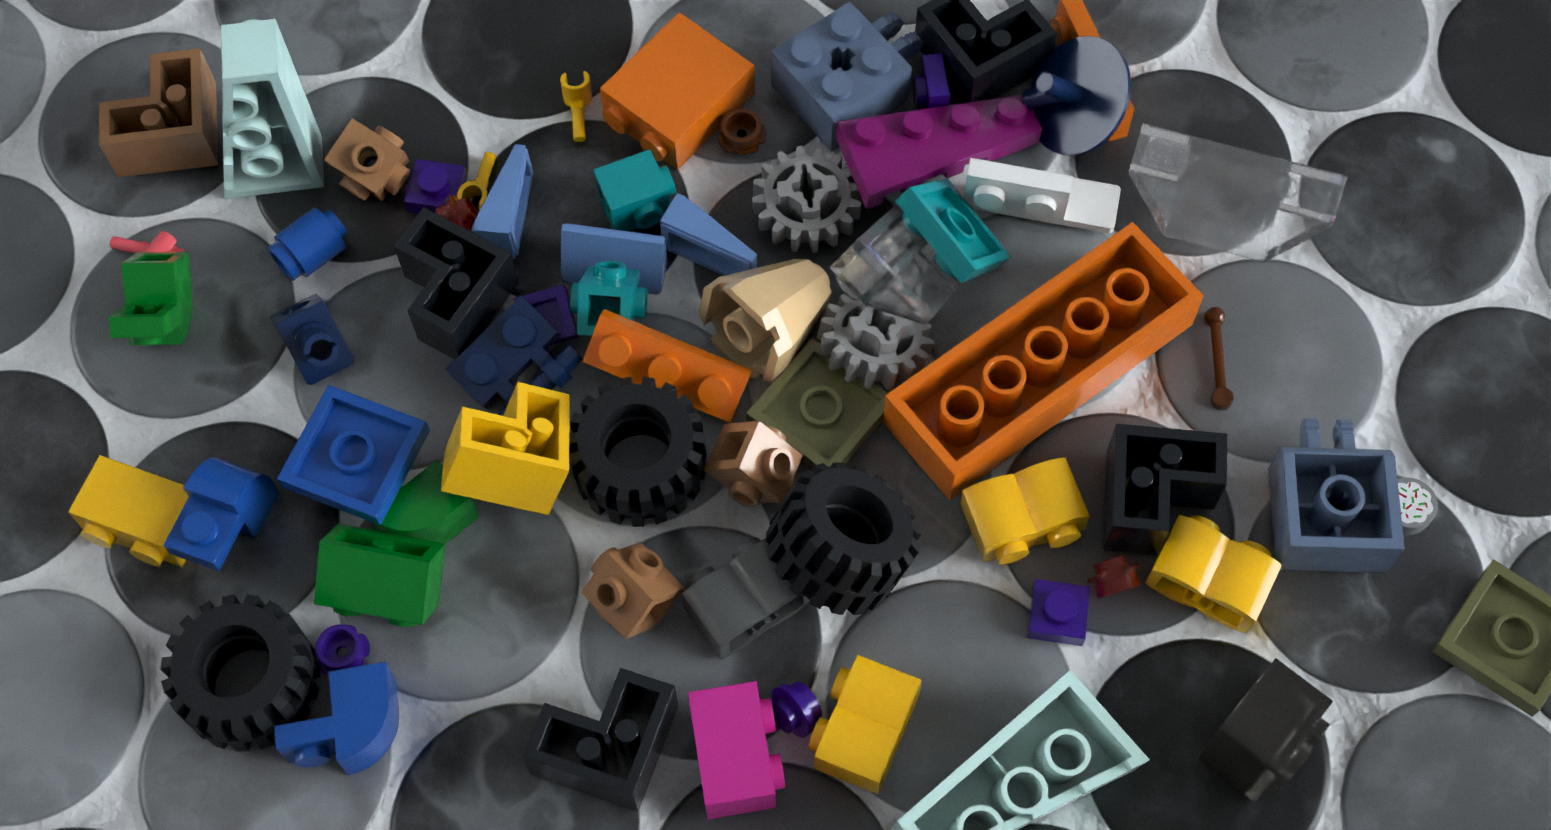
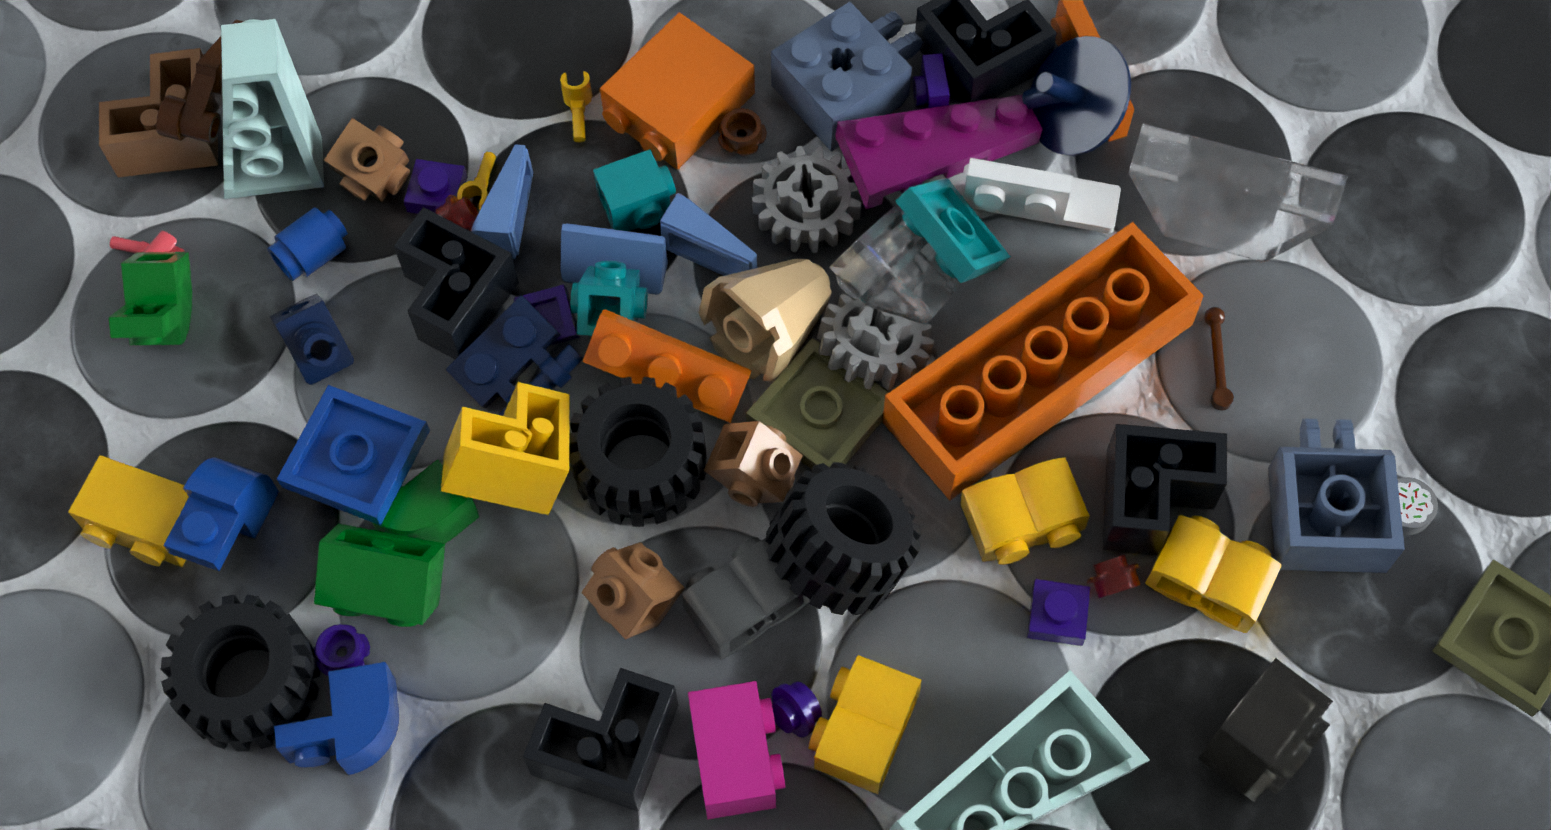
(197, 114): none -> reddish brown plate

